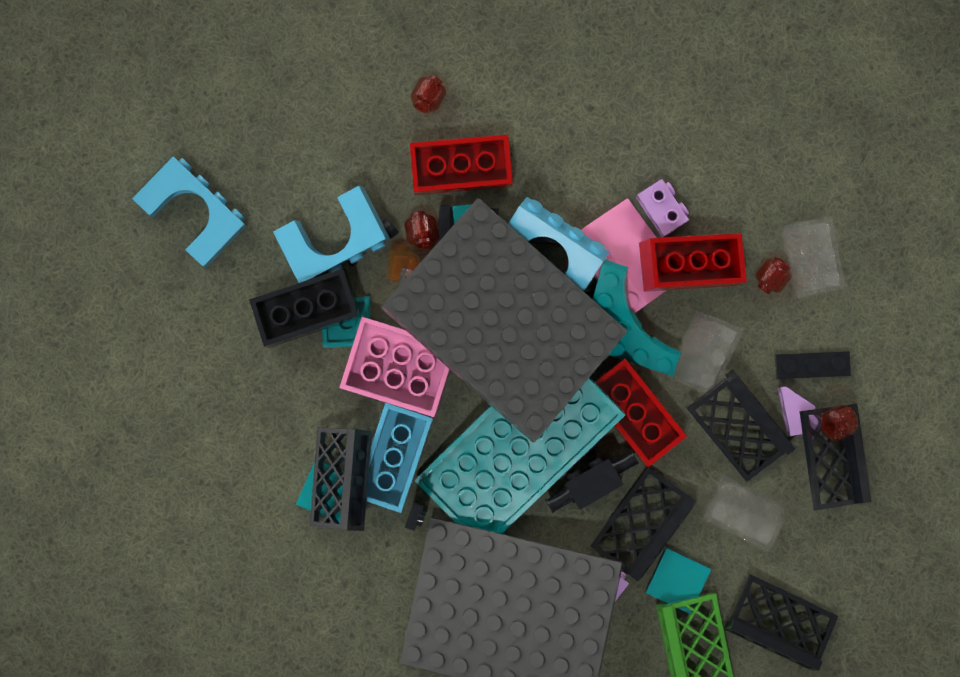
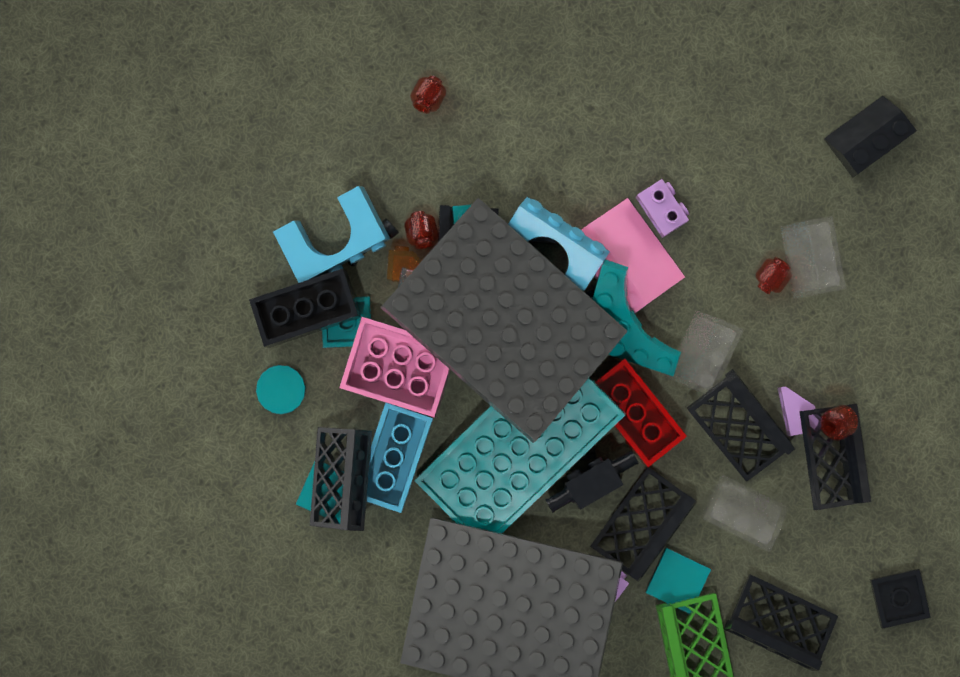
(176, 180): medium azure arch -> none
(280, 389): none -> teal tile
(416, 516): black plate -> none
(461, 165): red brick -> none
(692, 262): red brick -> none
(812, 365): black plate -> none
(869, 135): none -> black slope
(900, 598): none -> black plate

